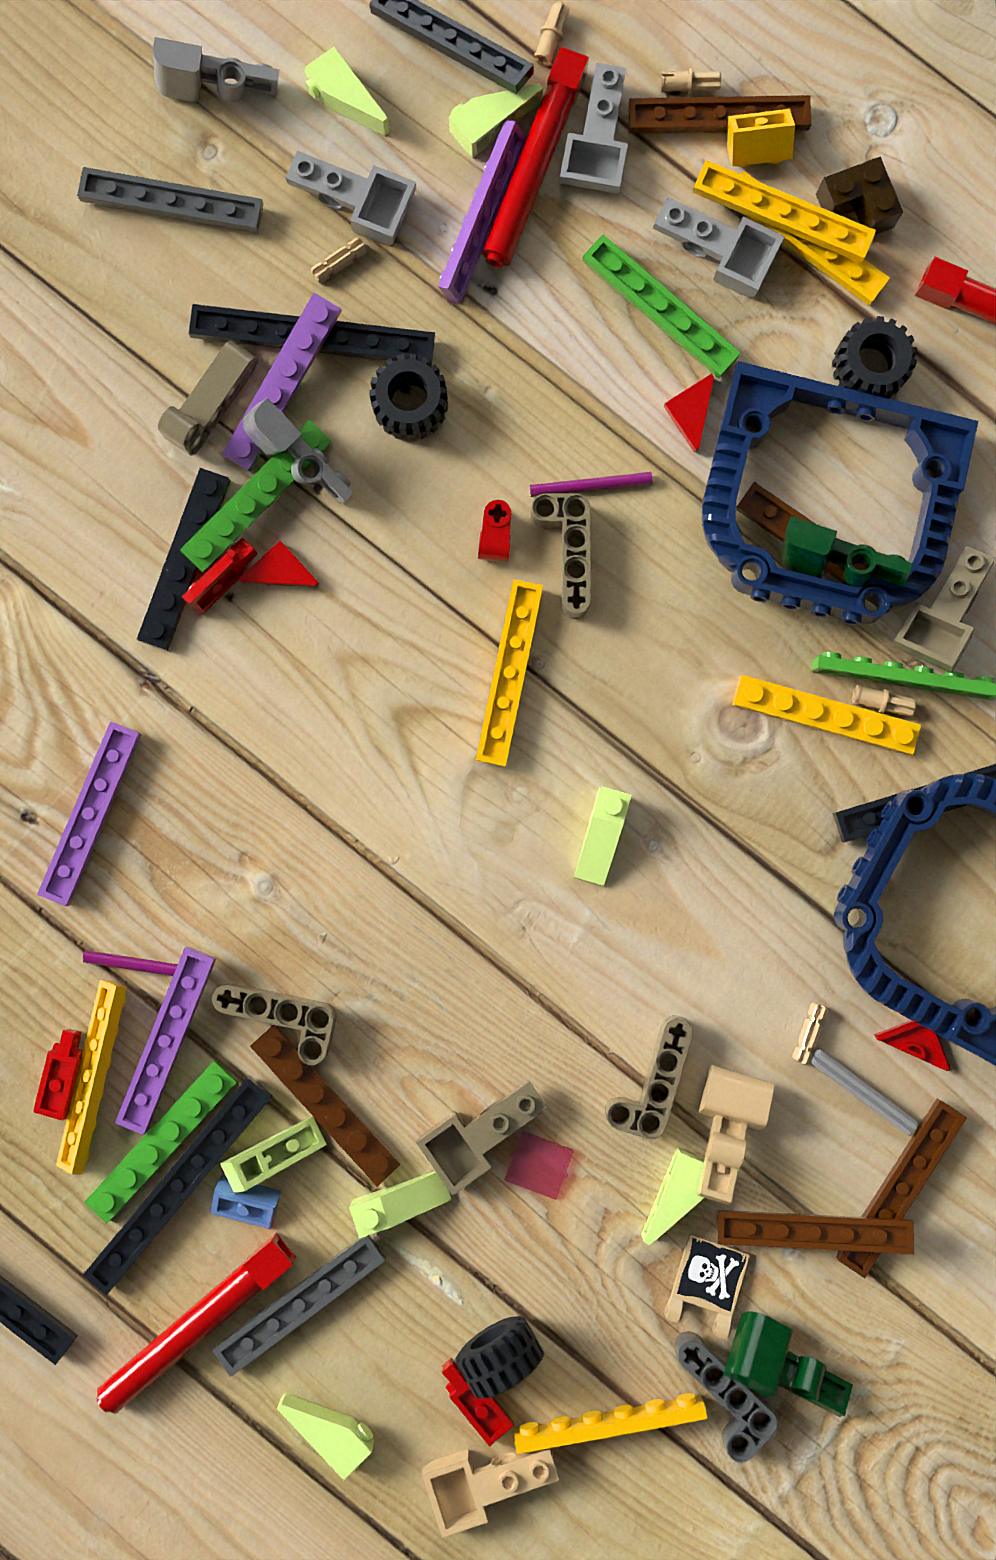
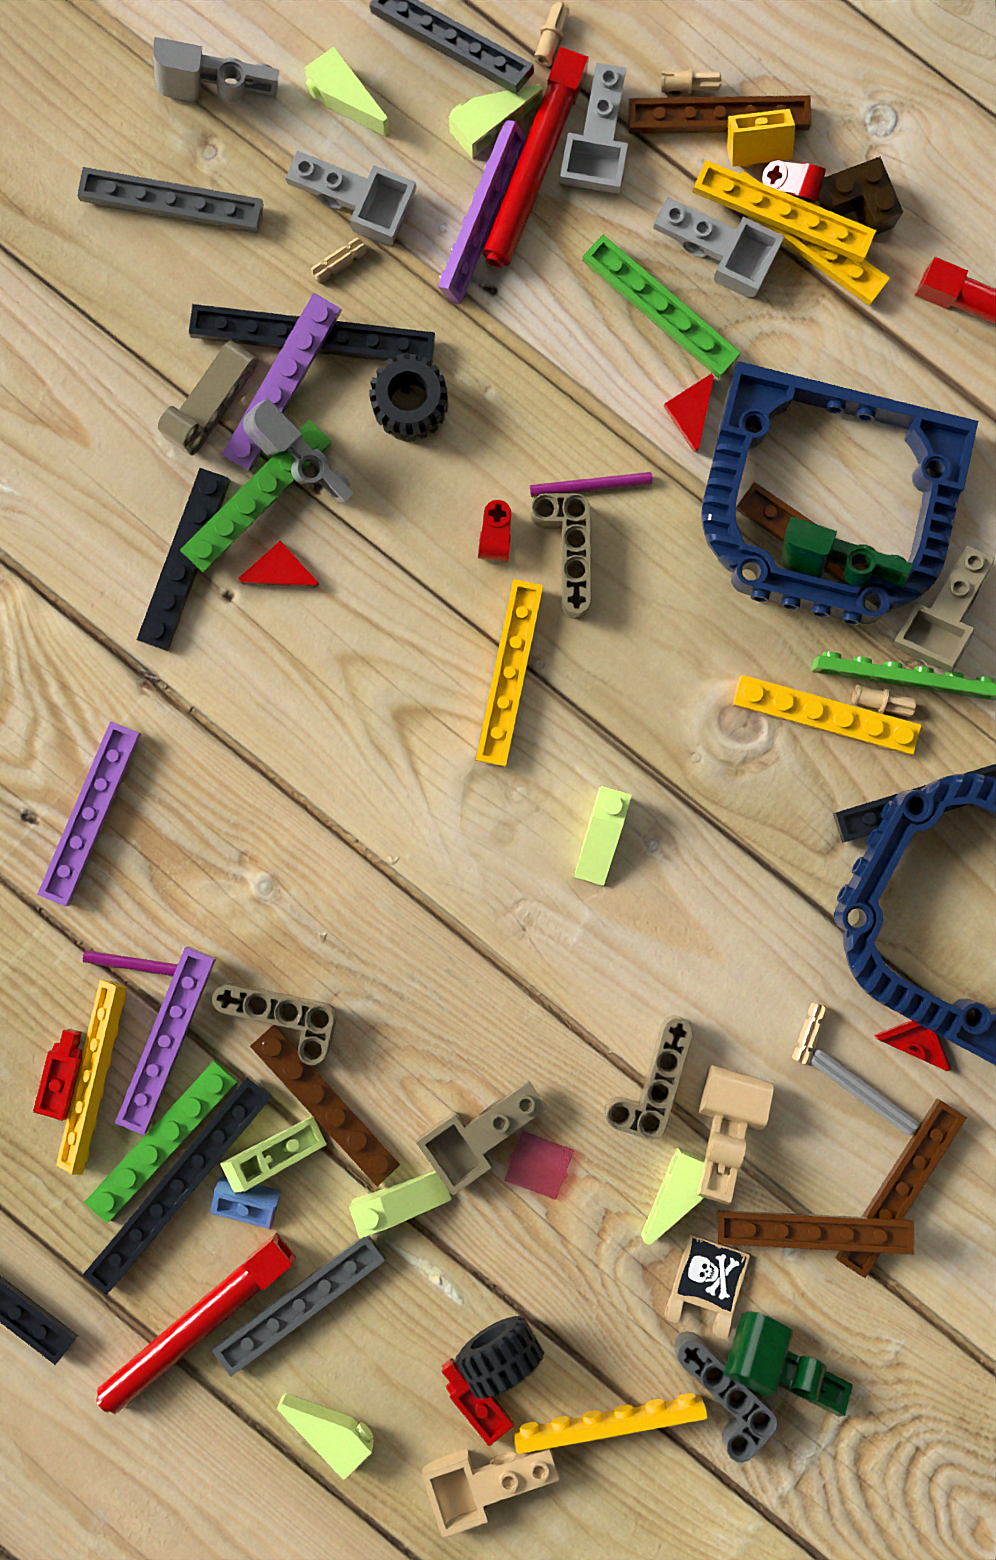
(220, 577): red hinge -> none
(796, 179): none -> piece
(884, 338): black tyre -> none

